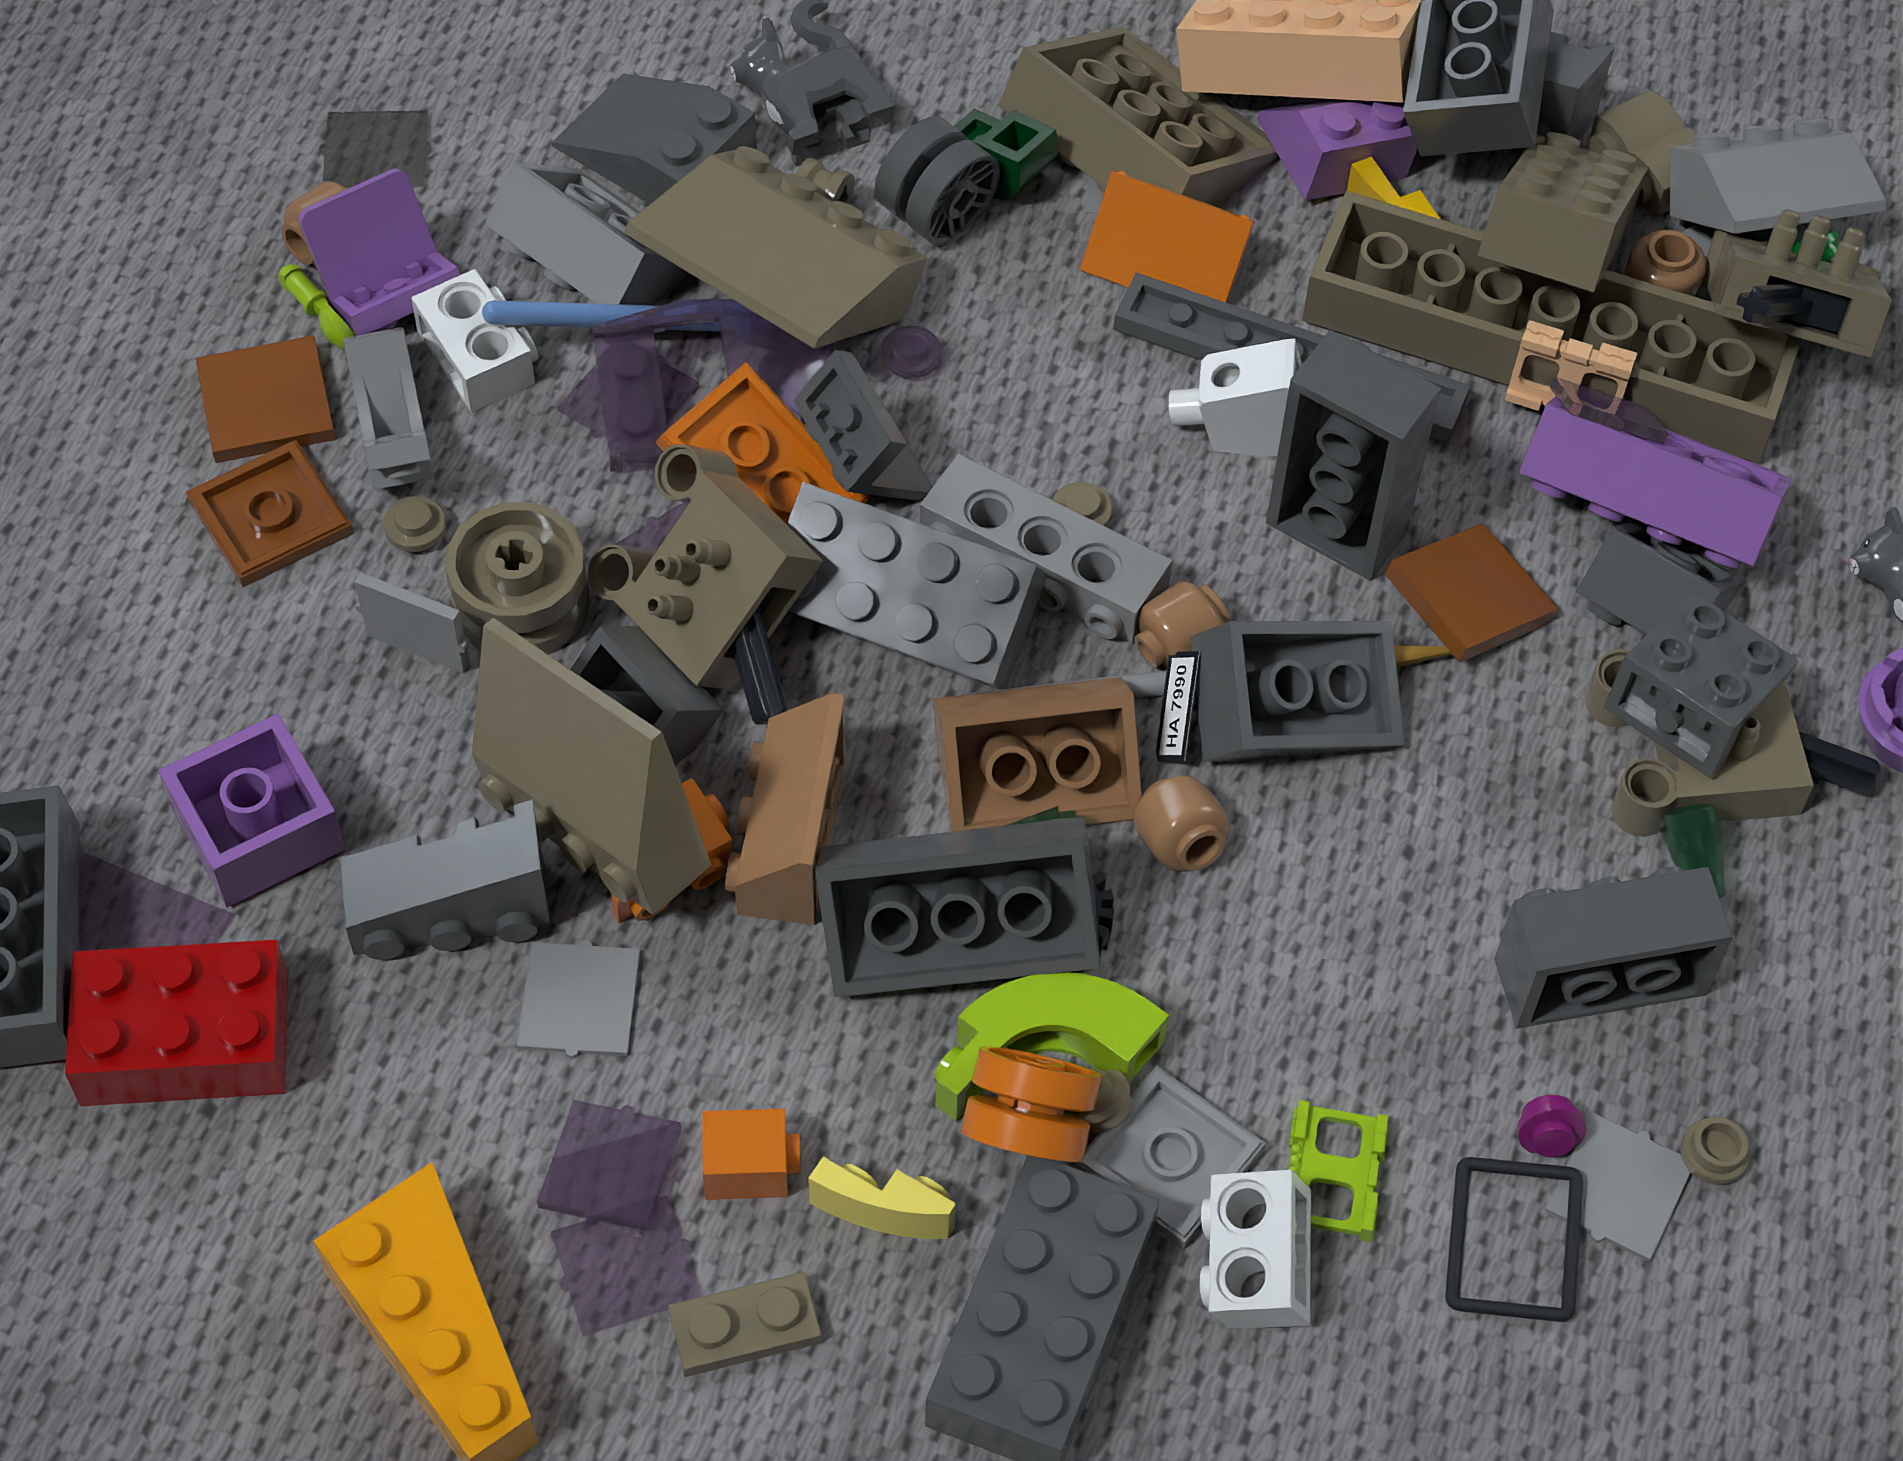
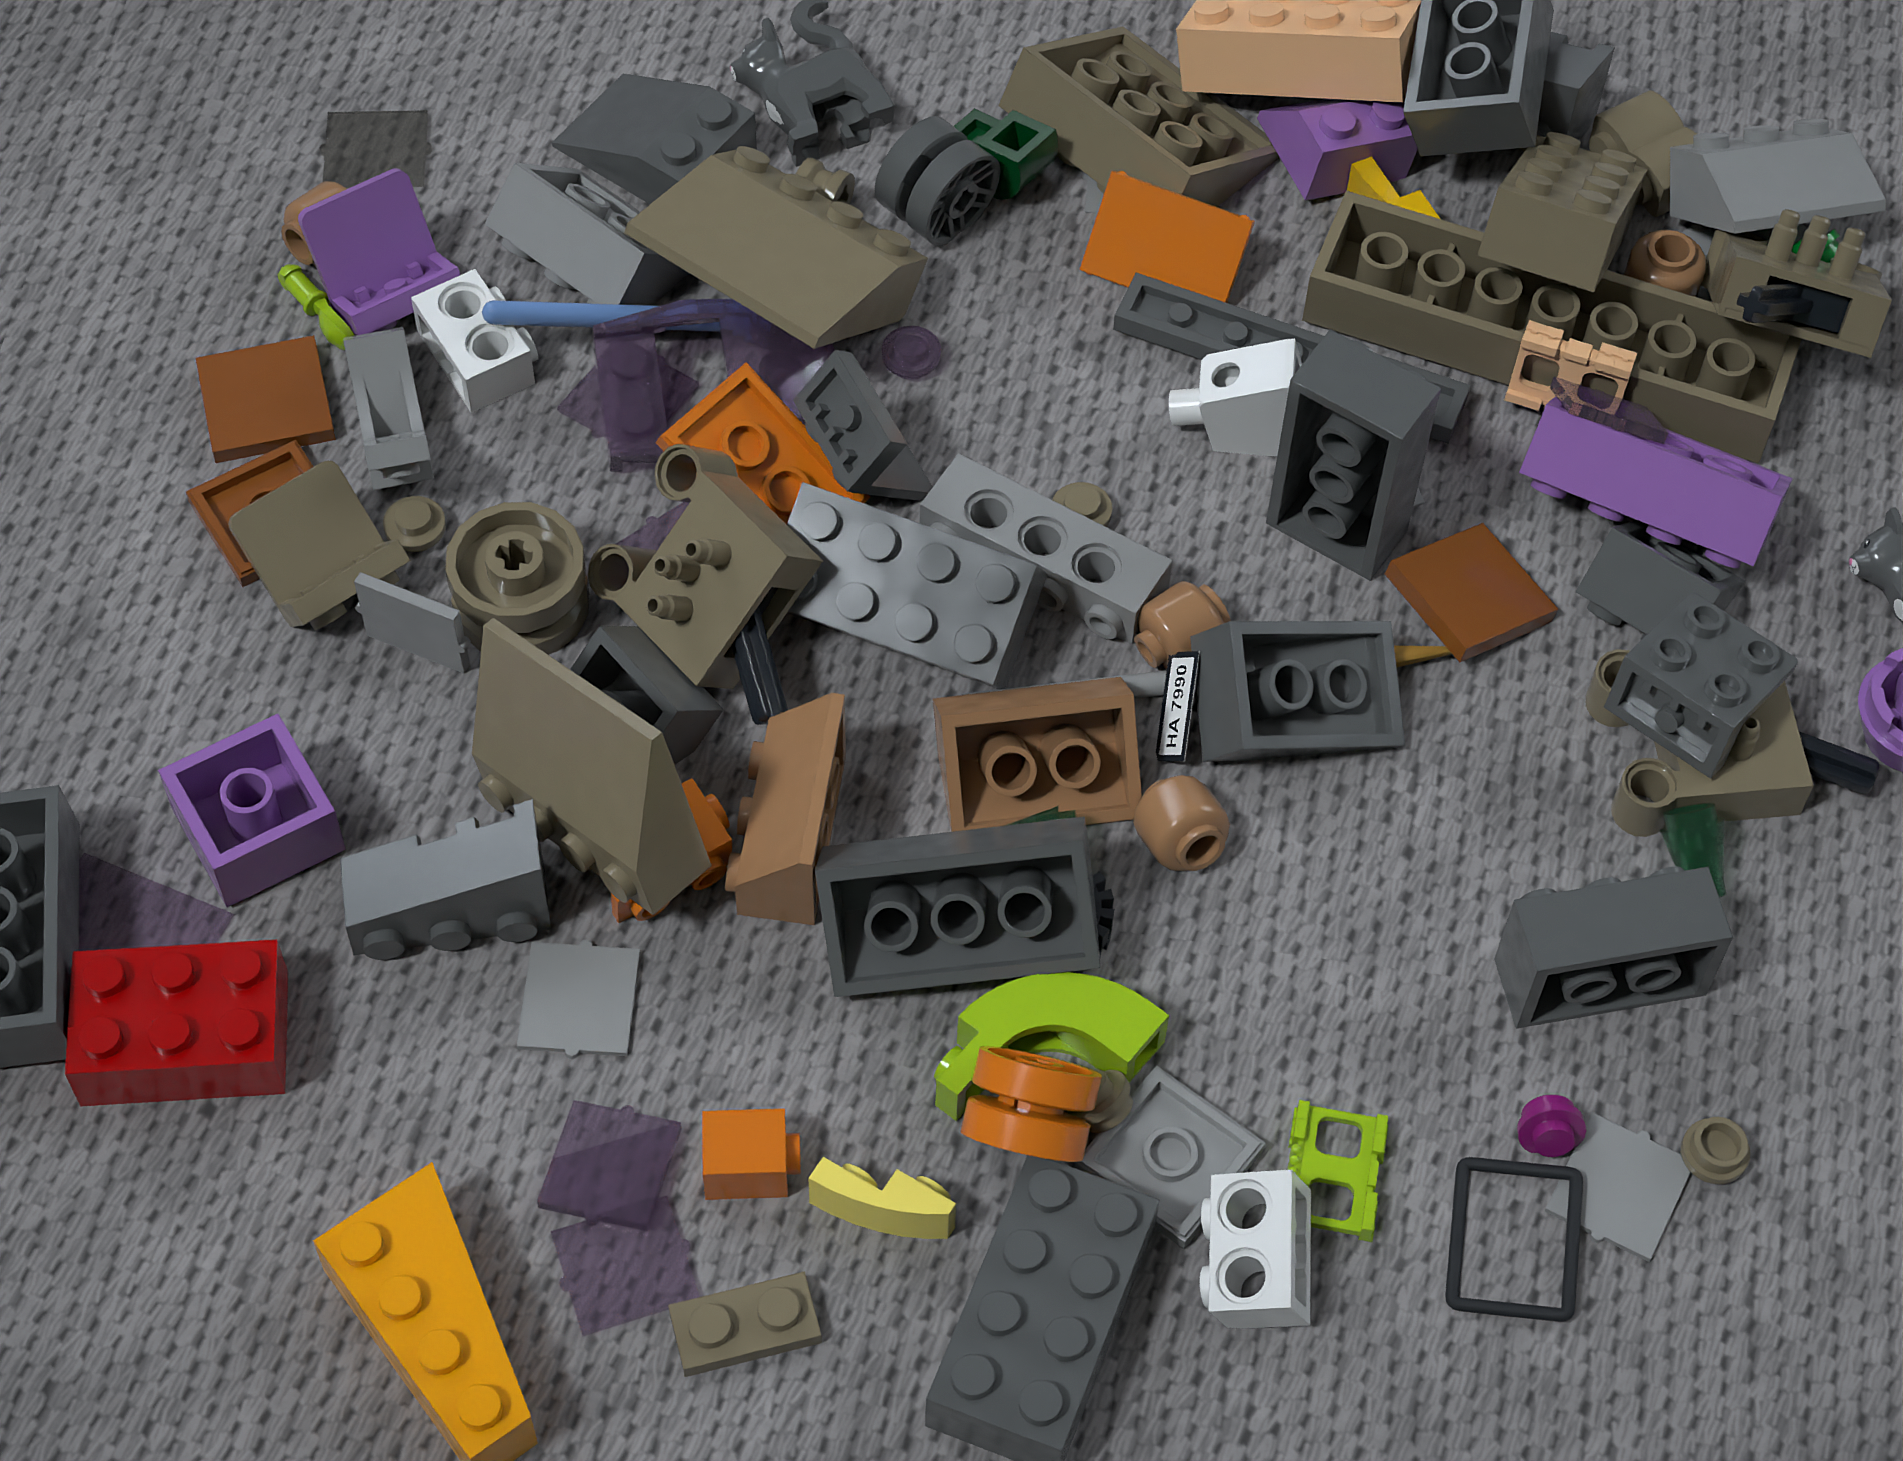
(312, 544): none -> dark tan bracket

